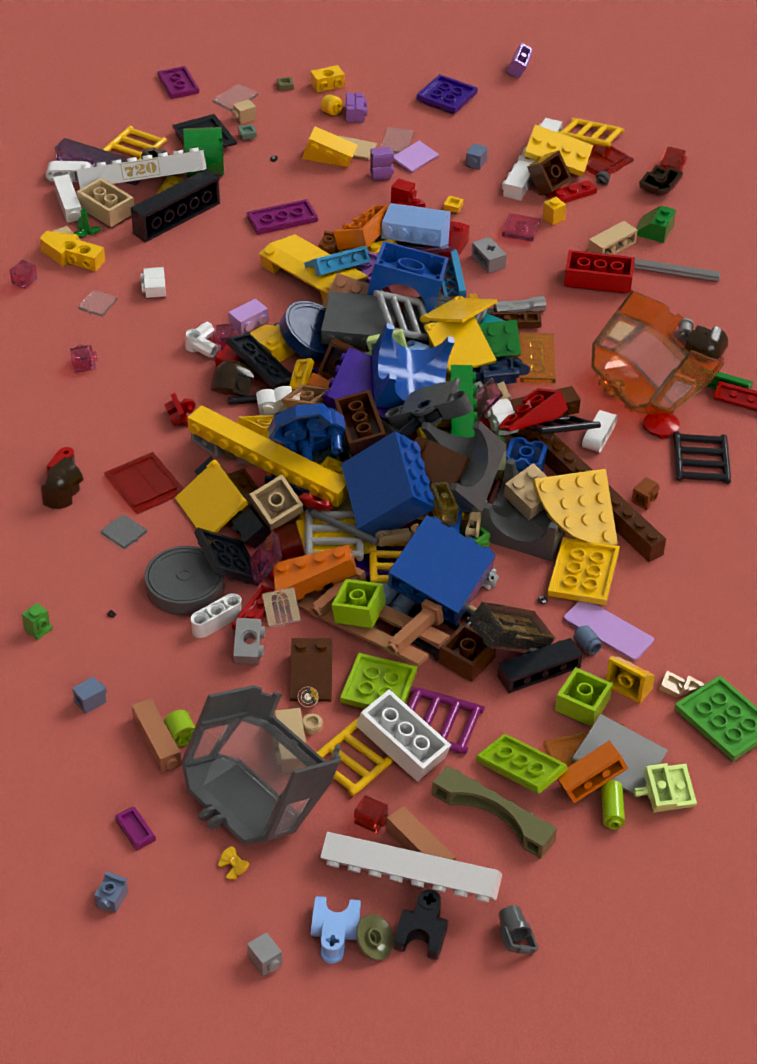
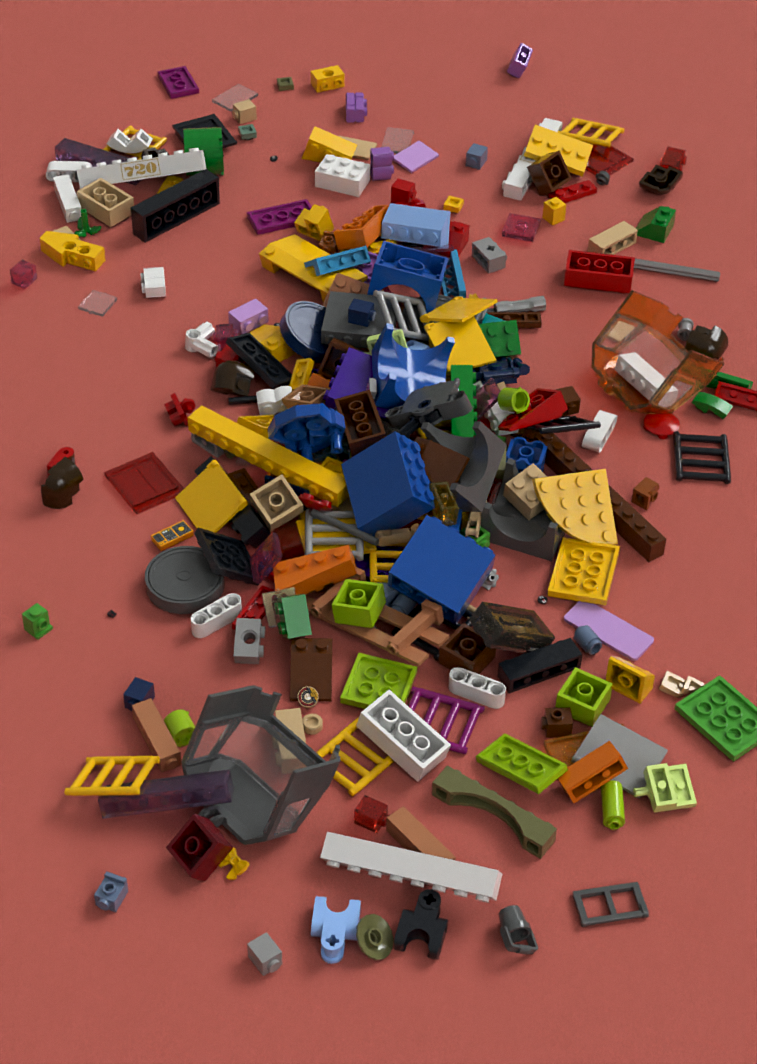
(83, 358): clear pink brick -> none
(89, 694): sand blue brick -> none
(115, 788): none -> yellow bar
(124, 531): clear light blue piece -> none
(135, 144): none -> white brick
(135, 828): magenta tile -> none
(137, 692): none -> dark blue brick
(171, 794): none -> brick
(172, 535): none -> tile
(199, 847): none -> dark red brick
(293, 616): none -> green brick
(314, 222): none -> yellow brick
(331, 105): yellow head -> none
(342, 175): none -> white brick
(361, 312): none -> dark blue brick
(372, 386): none -> light grey tile
(447, 93): dark purple plate -> none
(477, 688): none -> white beam
(513, 399): none -> lime piece
(539, 355): clear yellow tile -> none
(557, 722): none -> reddish brown brick
(607, 891): none -> dark grey window
(639, 373): none -> white brick
(708, 401): none -> green slope

